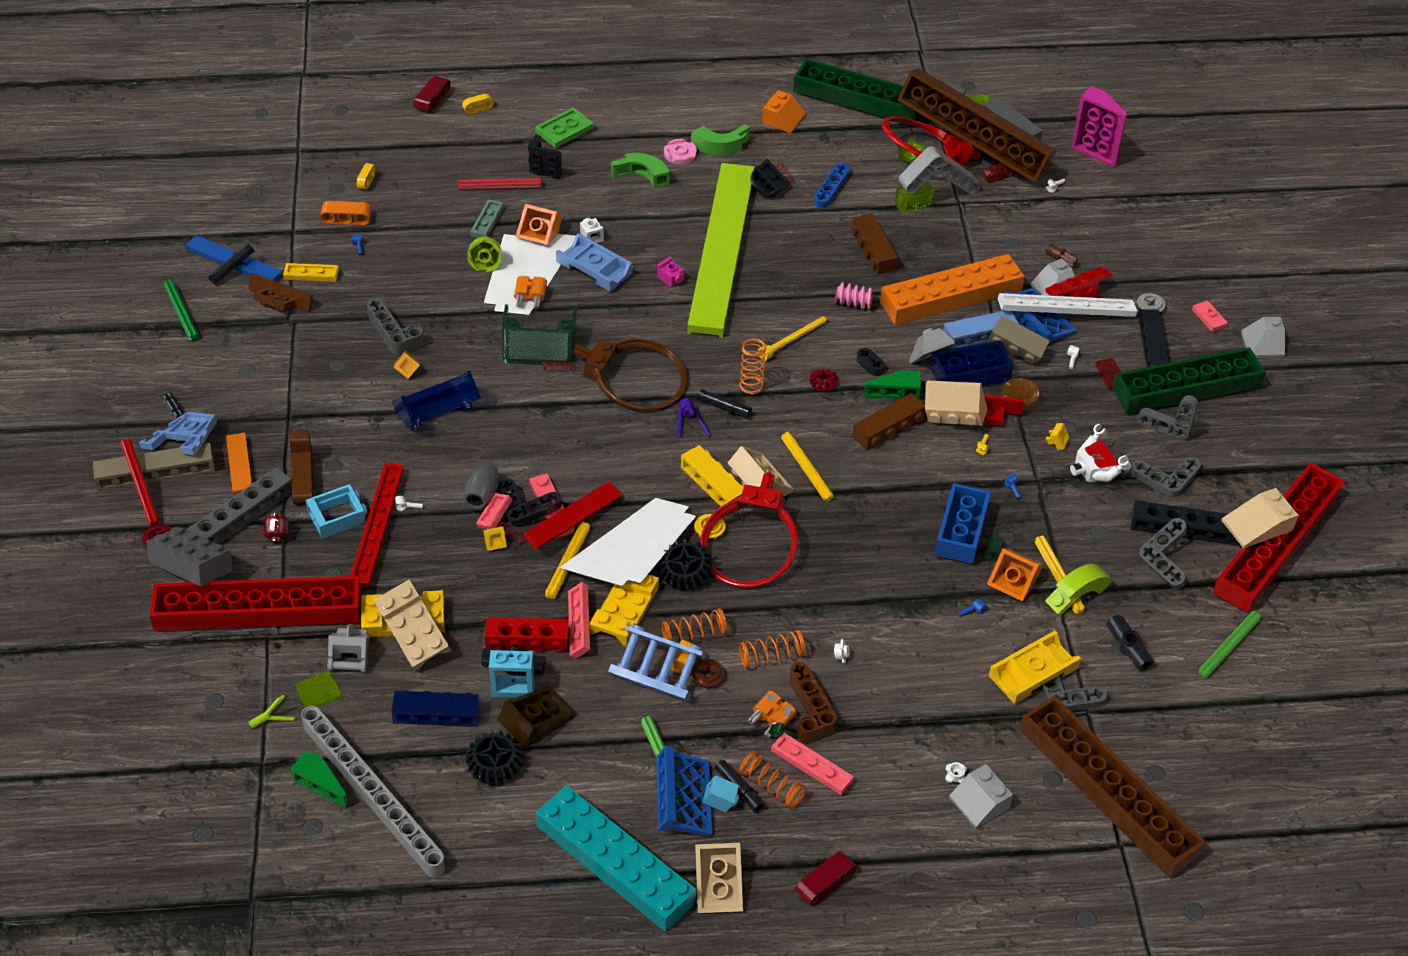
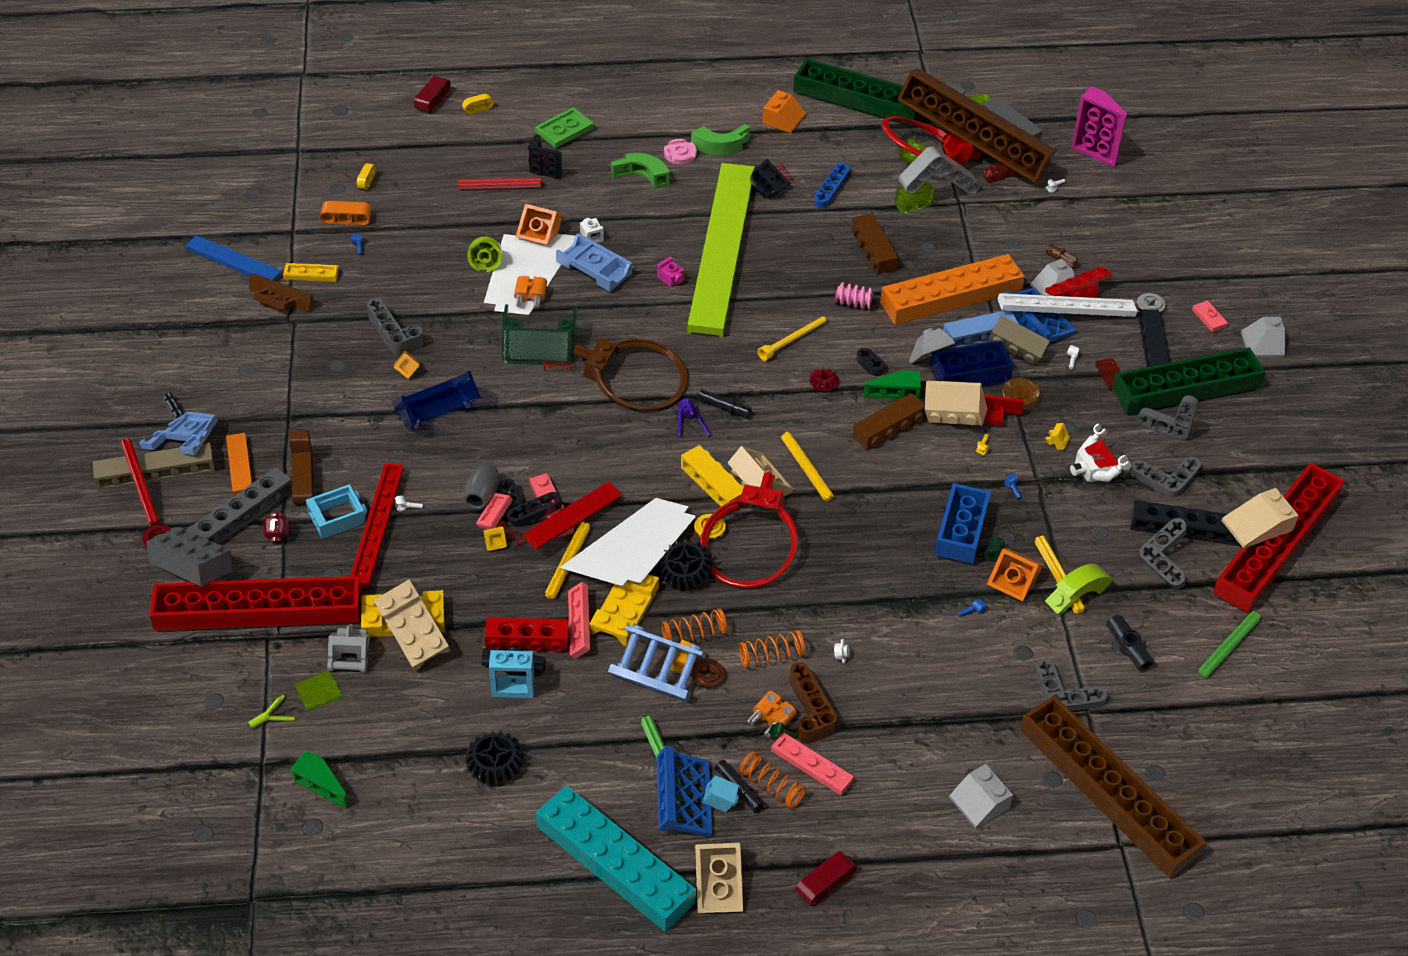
(181, 310): green axle -> none
(231, 263): black pin -> none
(315, 725): light grey beam -> none
(435, 708): clear blue brick -> none
(487, 219): sand green tile -> none
(534, 715): dark brown slope -> none
(744, 360): orange piece -> none
(955, 768): white plate -> none
(1033, 667): yellow piece -> none

